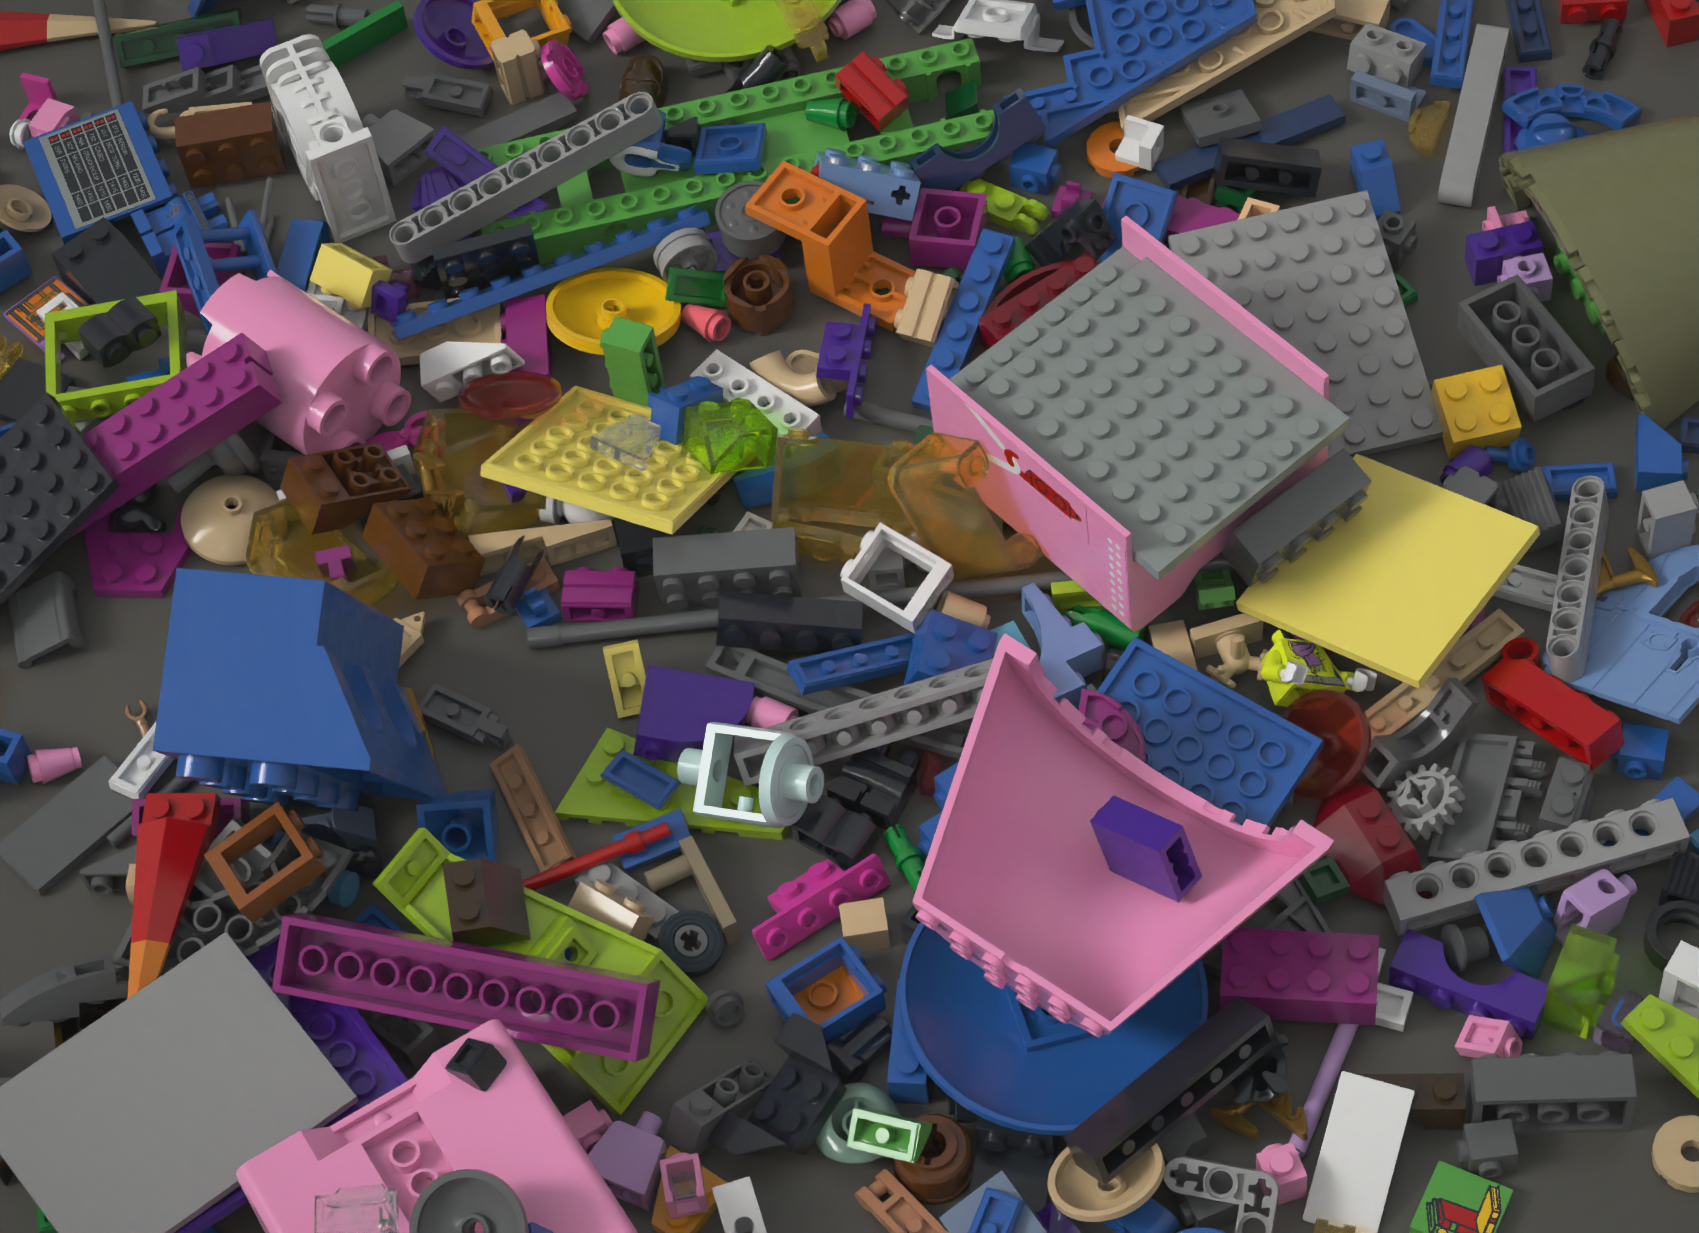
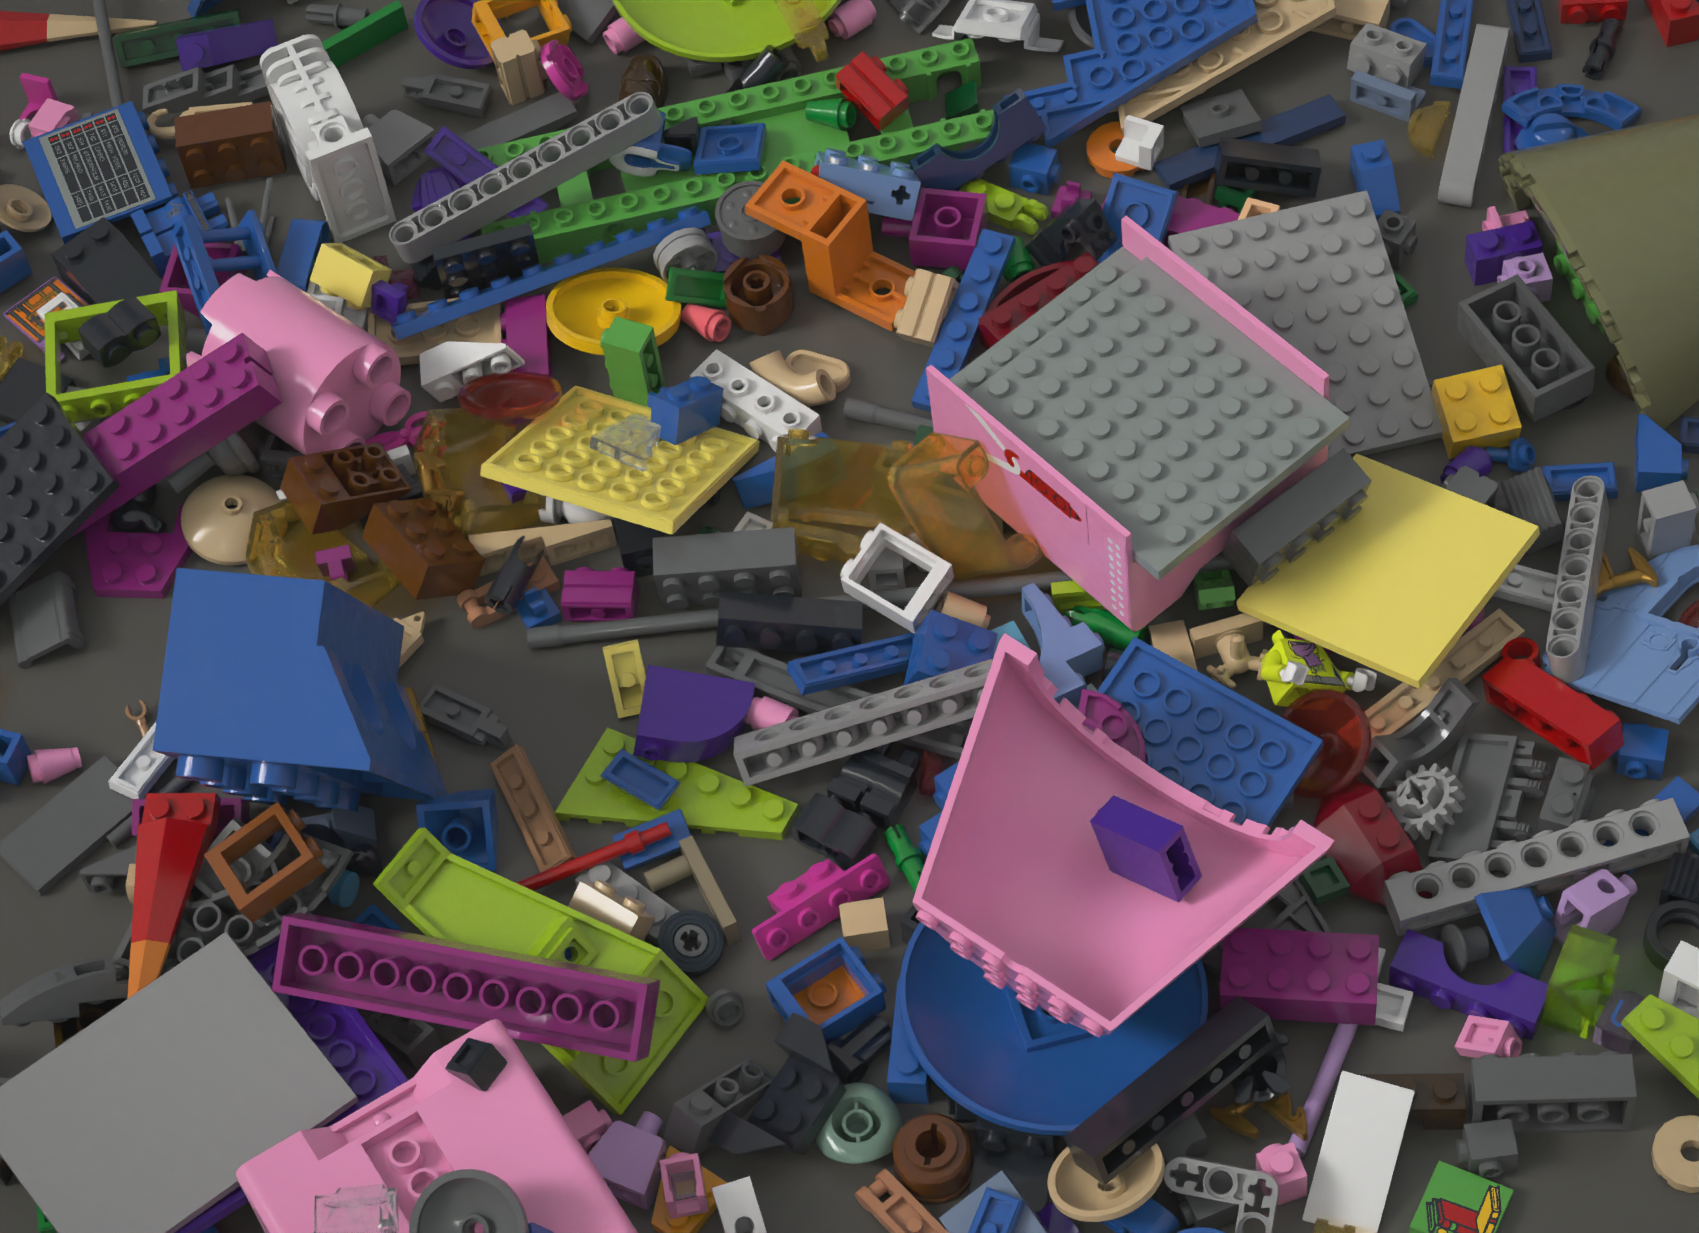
(485, 902): dark brown slope -> none
(730, 436): clear neon green slope -> none
(785, 781): light aqua piece -> none
(844, 353): dark purple bracket -> none
(888, 1134): bright green slope -> none

